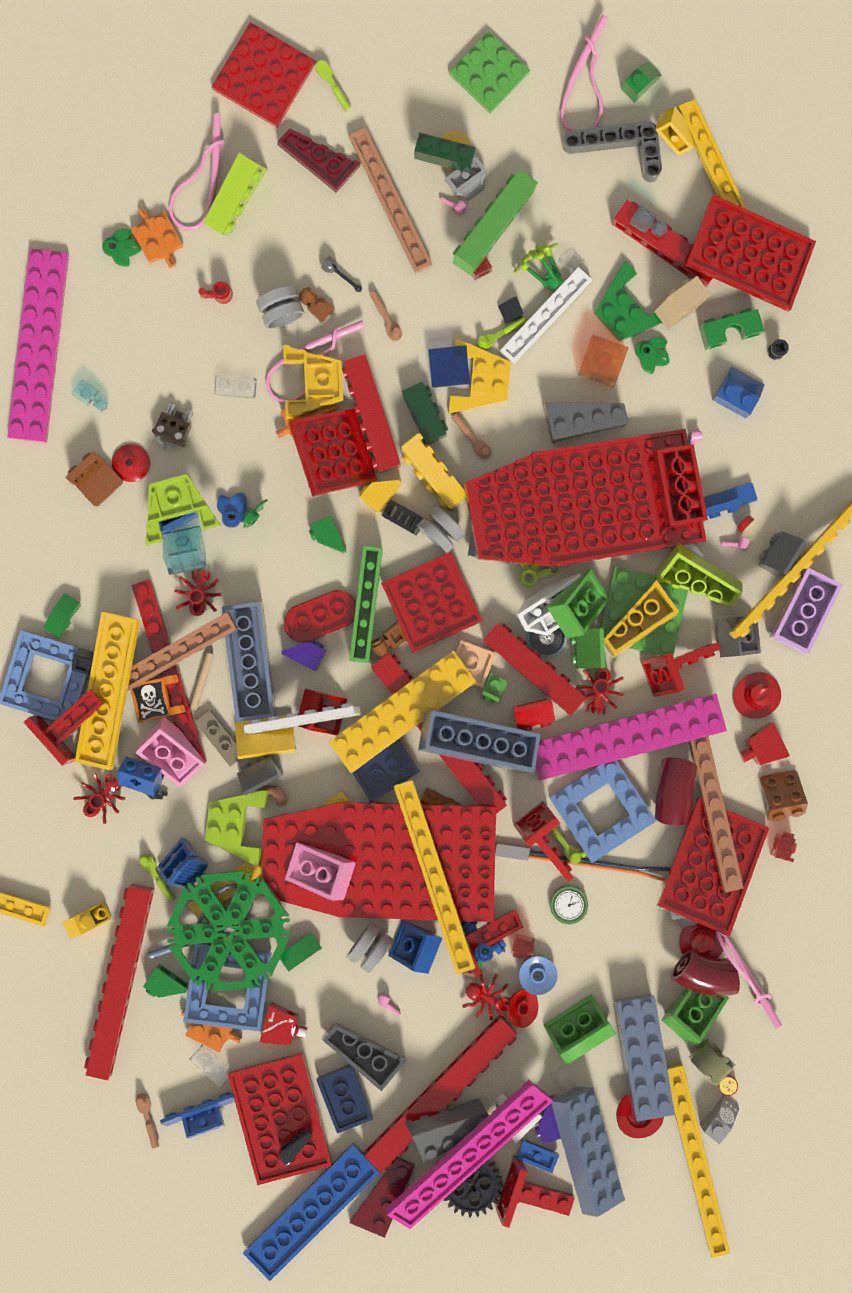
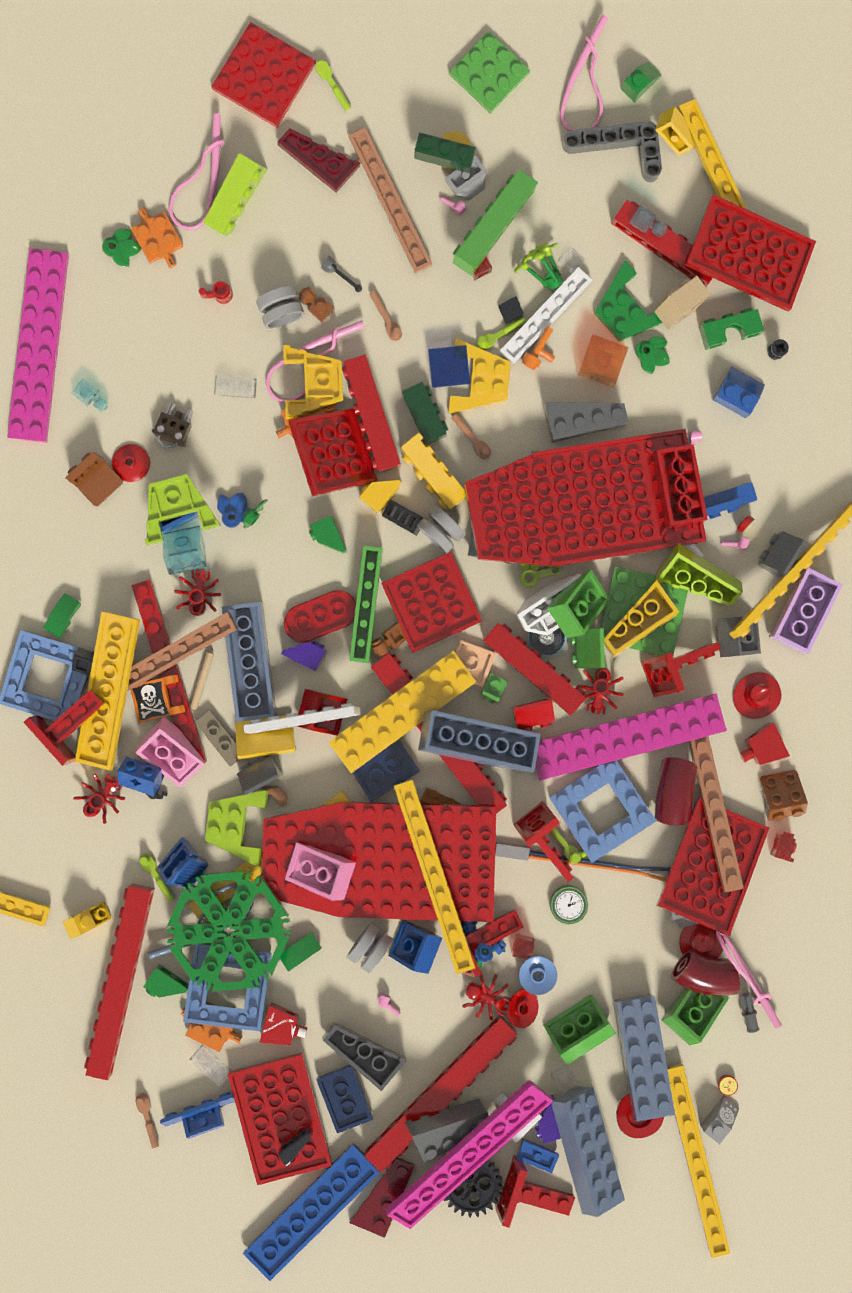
(531, 360): none -> orange piece
(712, 1061): olive brick -> none
(749, 1013): none -> dark grey axle

